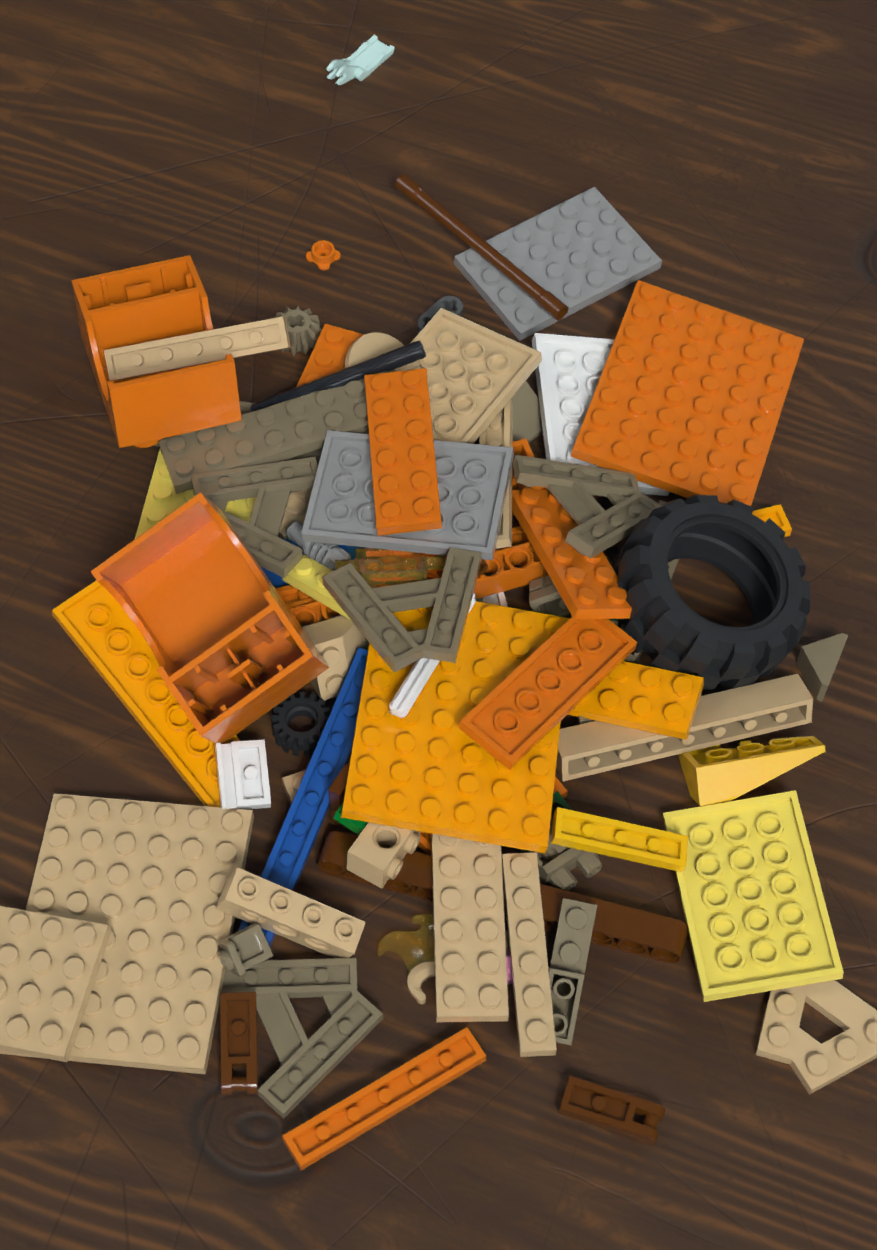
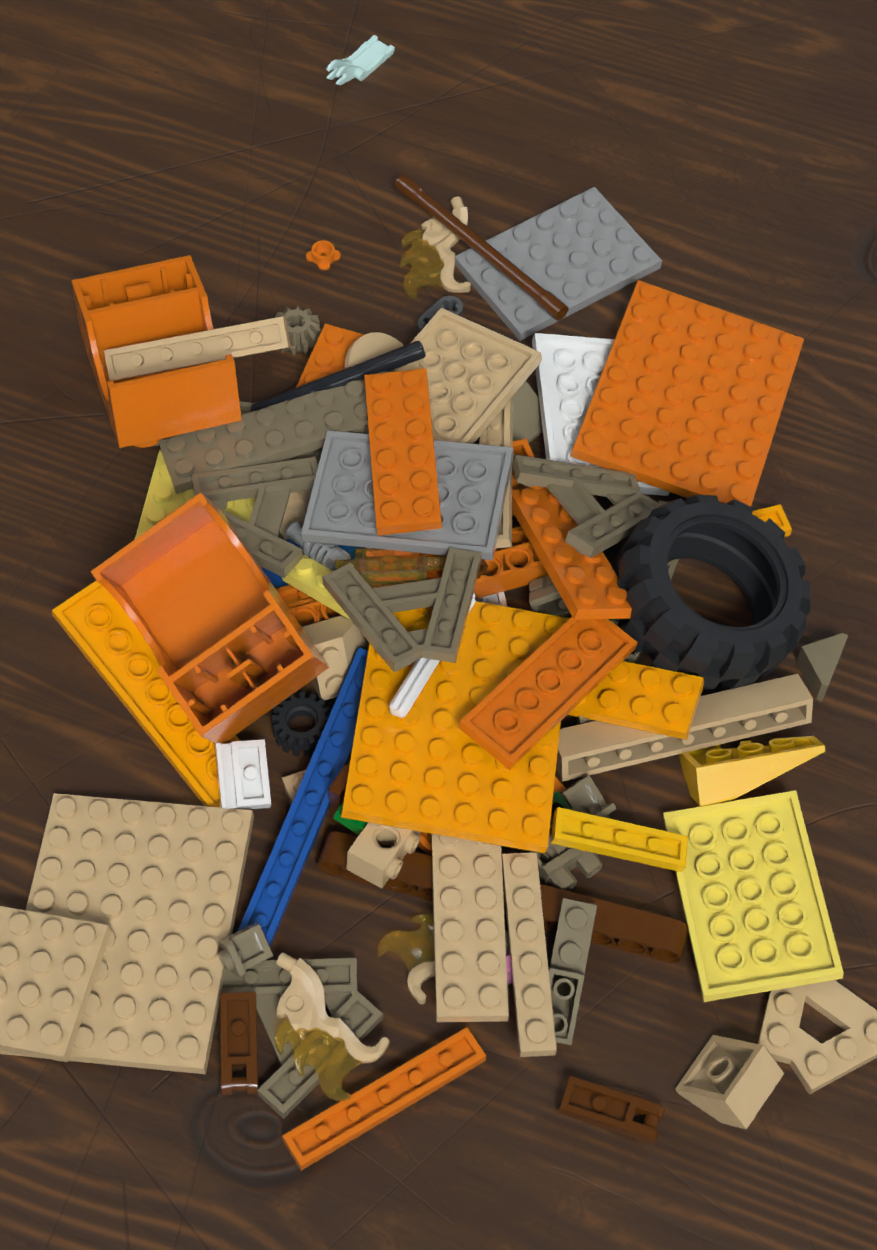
(290, 914): tan brick -> none
(315, 1036): none -> piece
(431, 254): none -> piece
(586, 798): none -> dark tan bracket
(730, 1080): none -> tan slope

